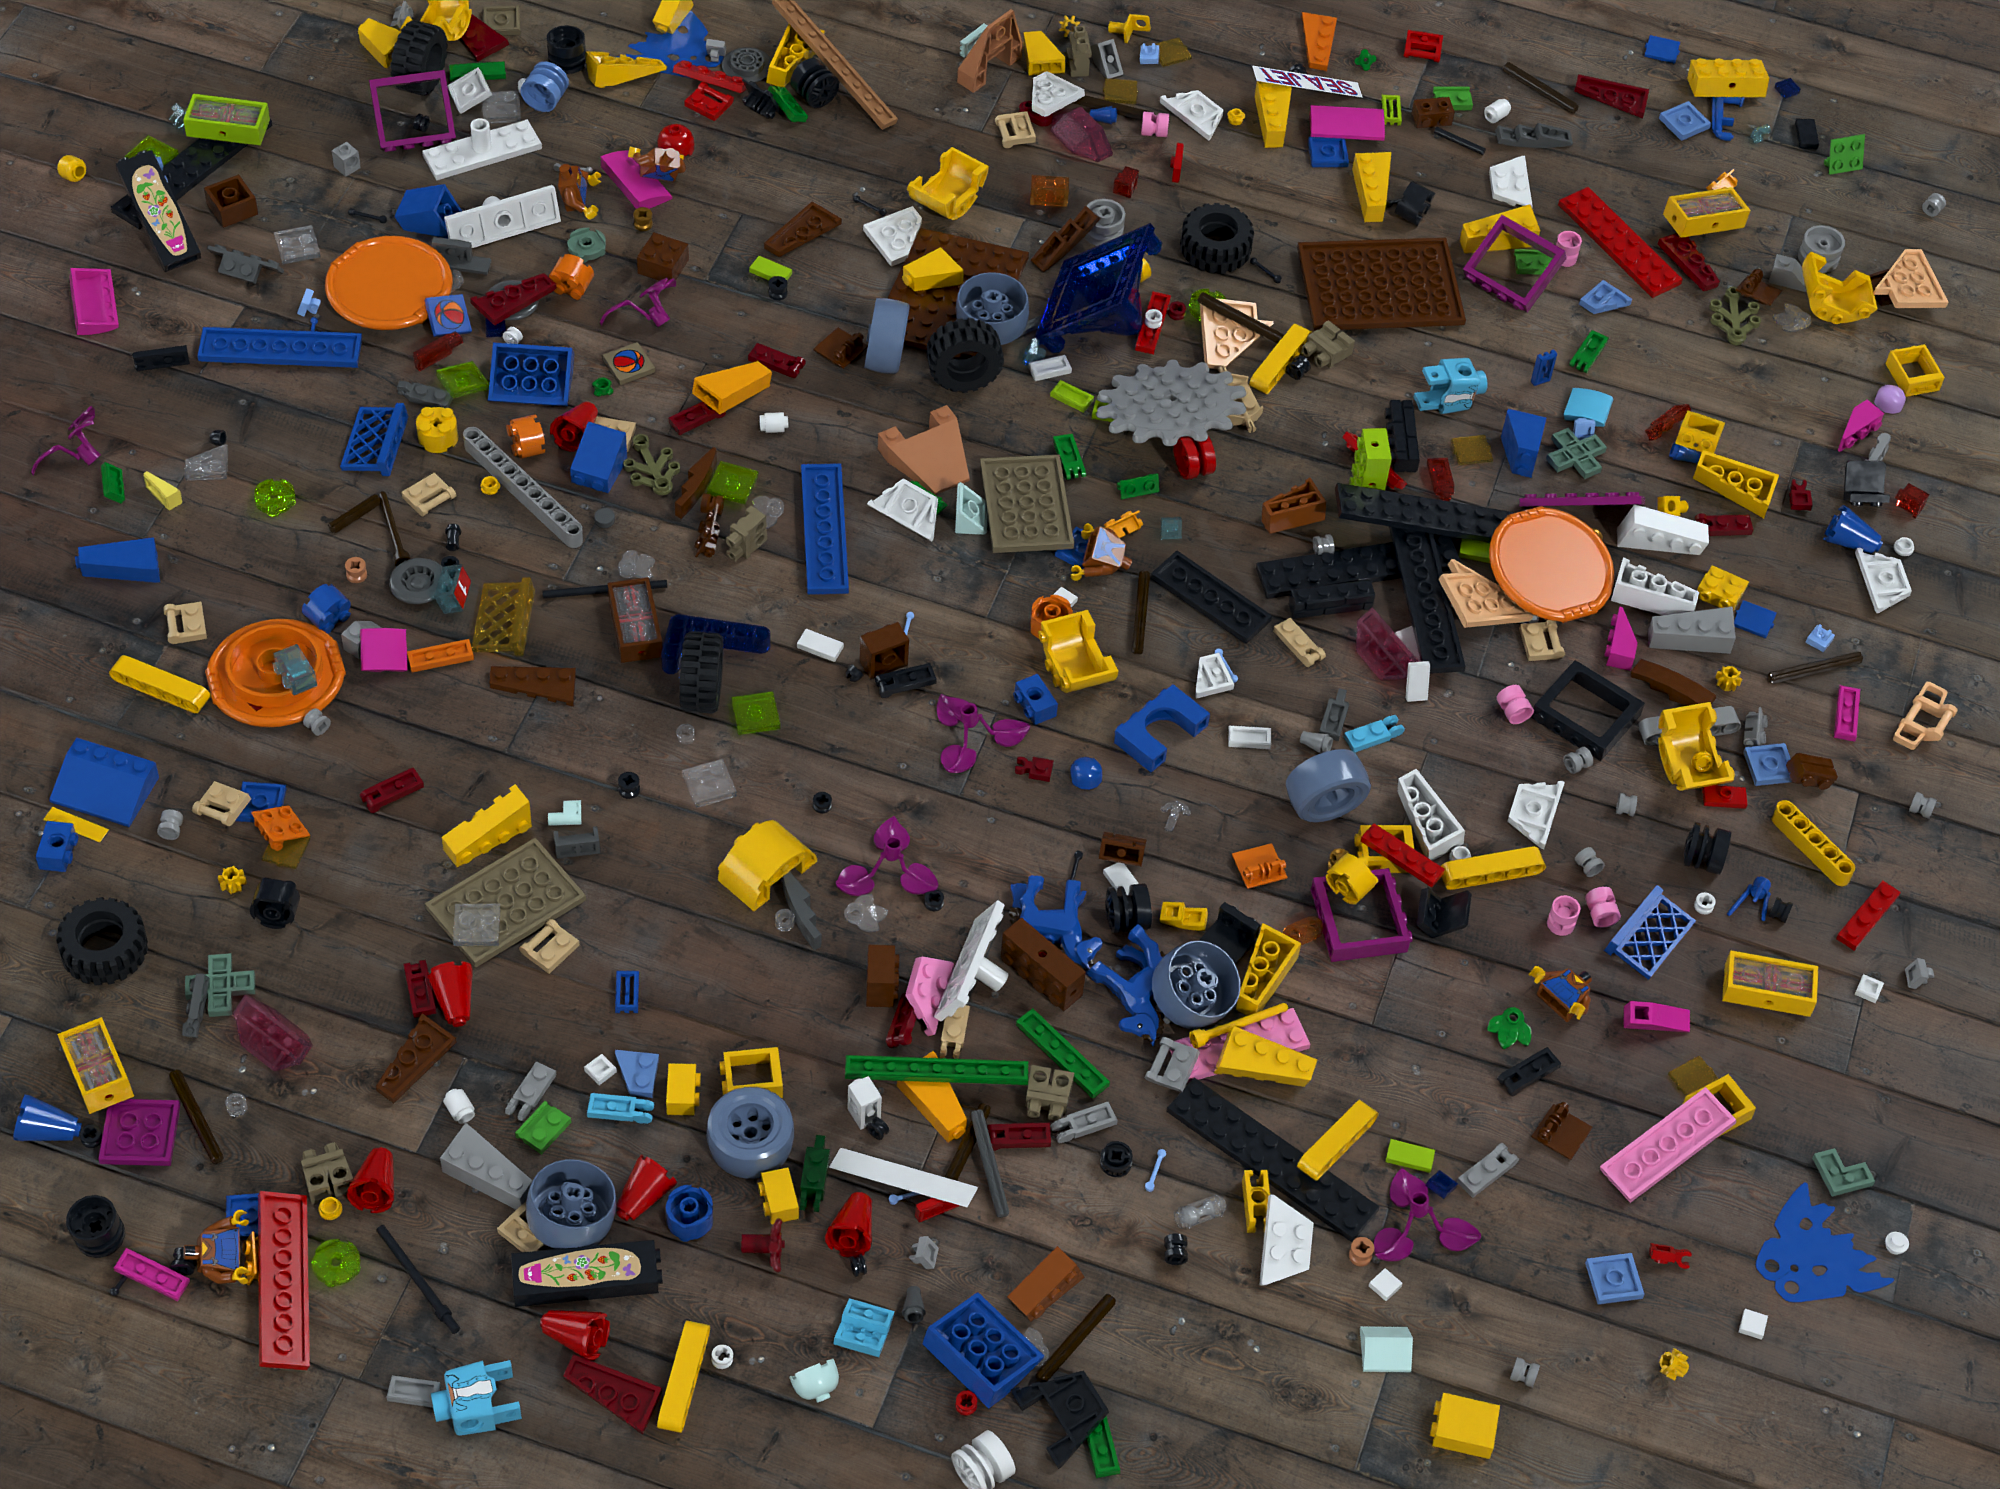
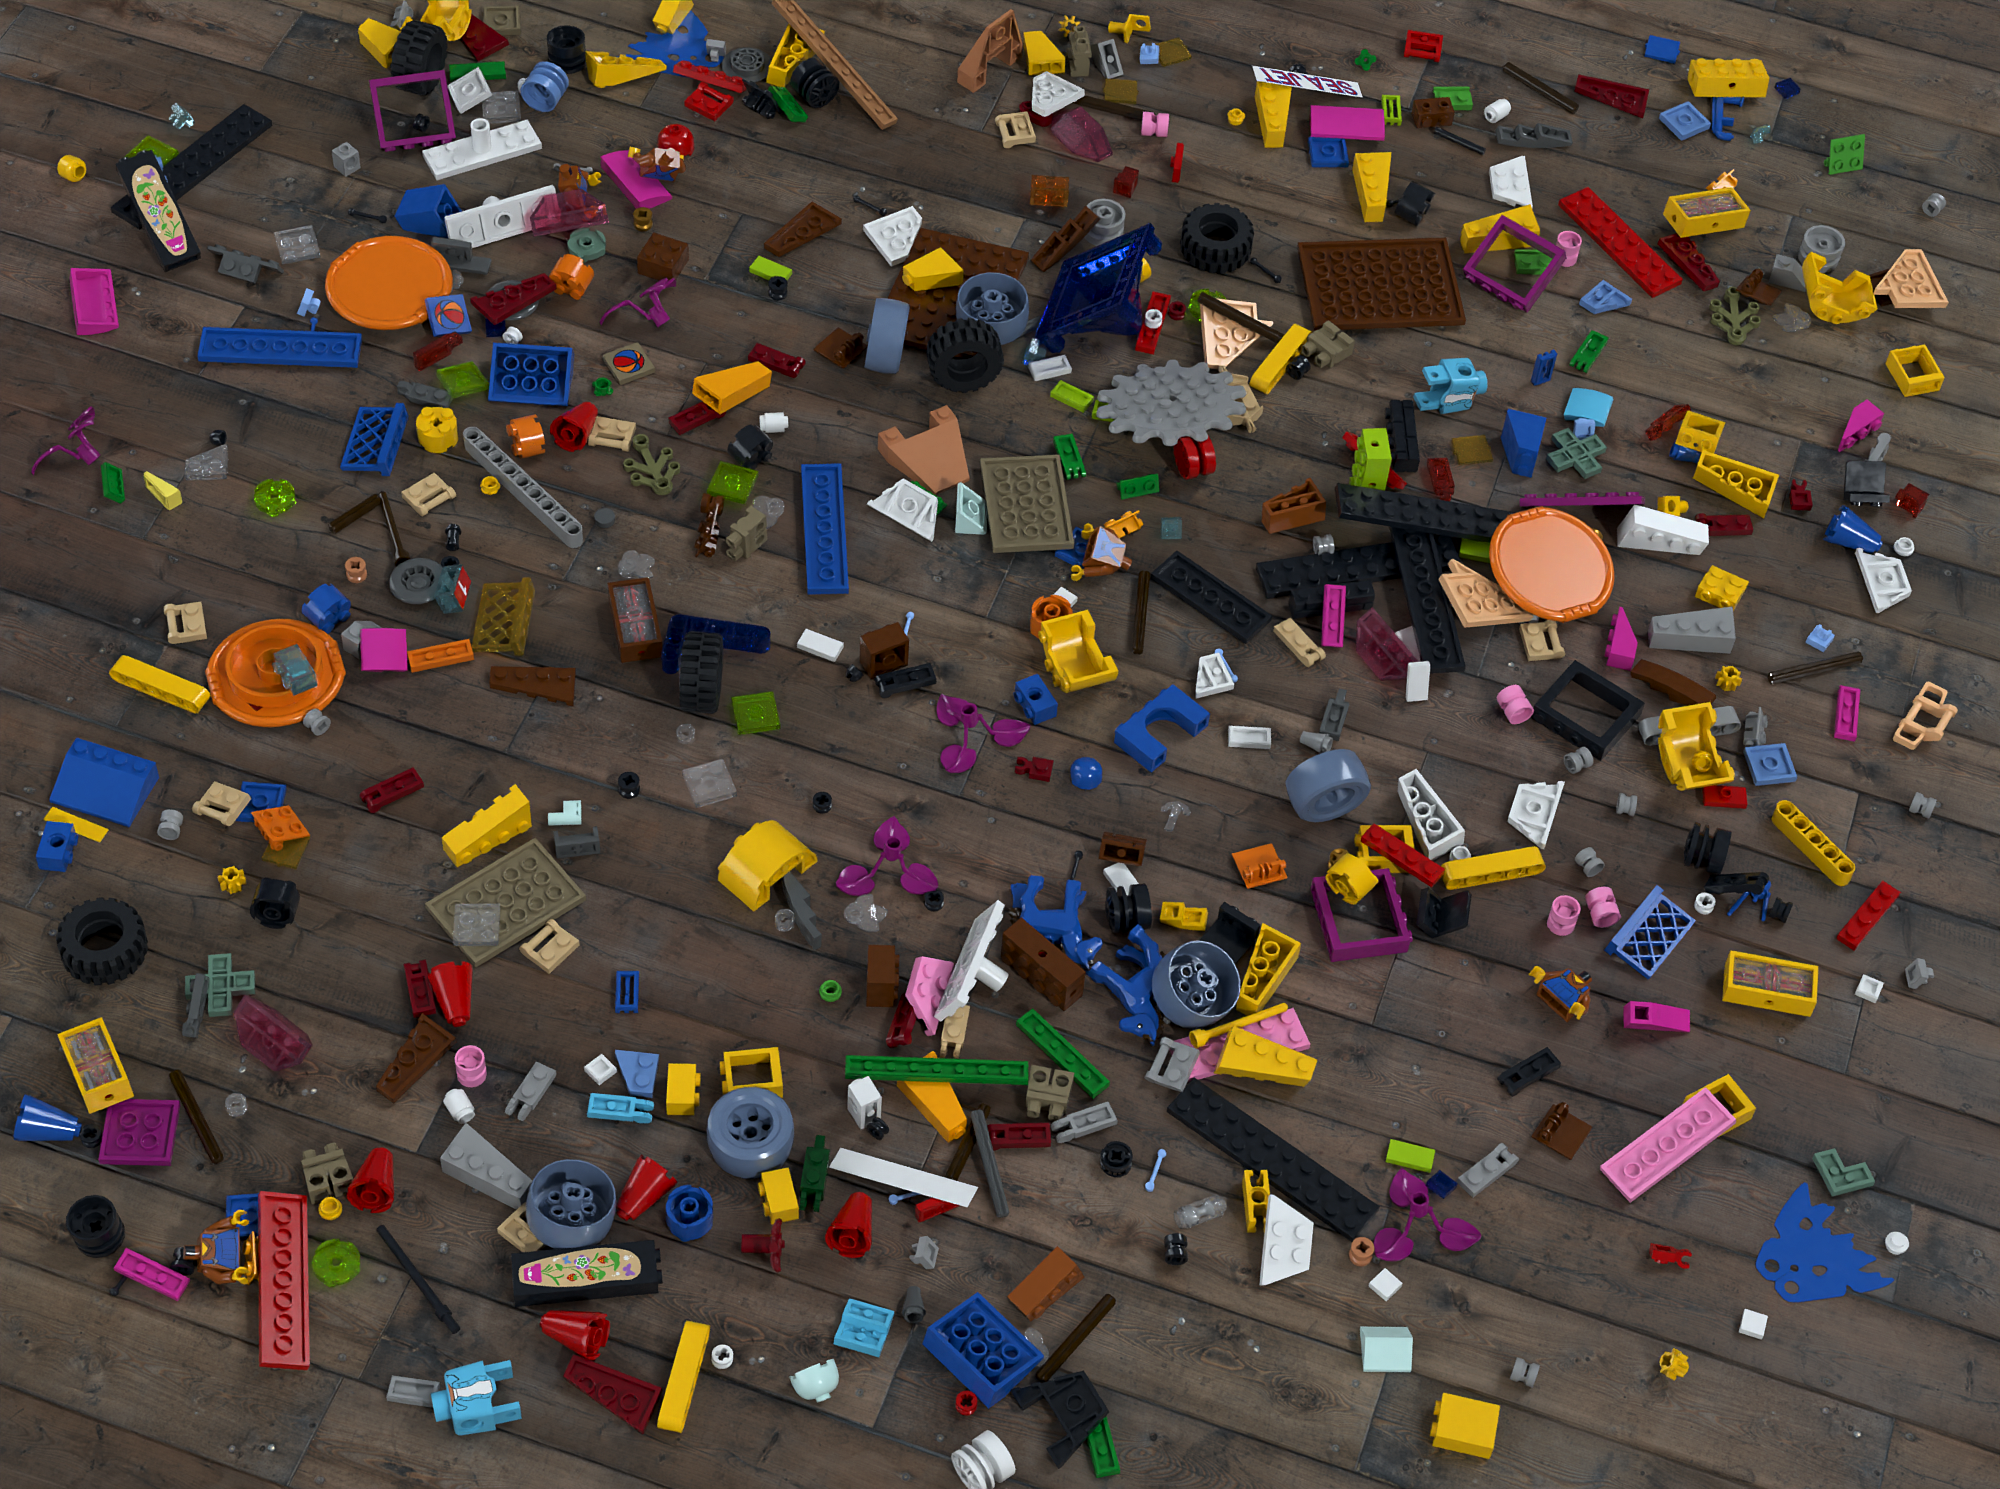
(120, 560): blue slope -> none
(161, 358): black hinge -> none
(226, 119): lime brick -> none
(231, 201): reddish brown brick -> none
(470, 1066): none -> bright pink wheel
(543, 1127): bright green plate -> none
(567, 213): none -> clear pink wedge
(592, 590): black bar -> none
(599, 457): blue slope -> none
(698, 479): reddish brown slope -> none
(750, 447): none -> black brick
(830, 985): none -> bright green plate
(858, 1265): black bush -> none
(953, 187): yellow cylinder -> none
(969, 41): light aqua tile -> none
(1105, 114): blue cone -> none
(1195, 111): white wing -> none
(1304, 931): clear orange plate -> none
(1318, 38): orange wing -> none
(1333, 616): none -> dark pink tile
(1337, 1140): yellow beam -> none
(1373, 733): medium azure hinge -> none
(1509, 1030): green plate -> none
(1614, 1278): medium blue plate -> none
(1652, 592): white wedge -> none
(1692, 1075): clear yellow piece -> none
(1737, 883): none -> black plate
(1754, 619): blue piece -> none
(1807, 133): black tile -> none
(1811, 771): reddish brown brick -> none
(1890, 399): lavender hair -> none

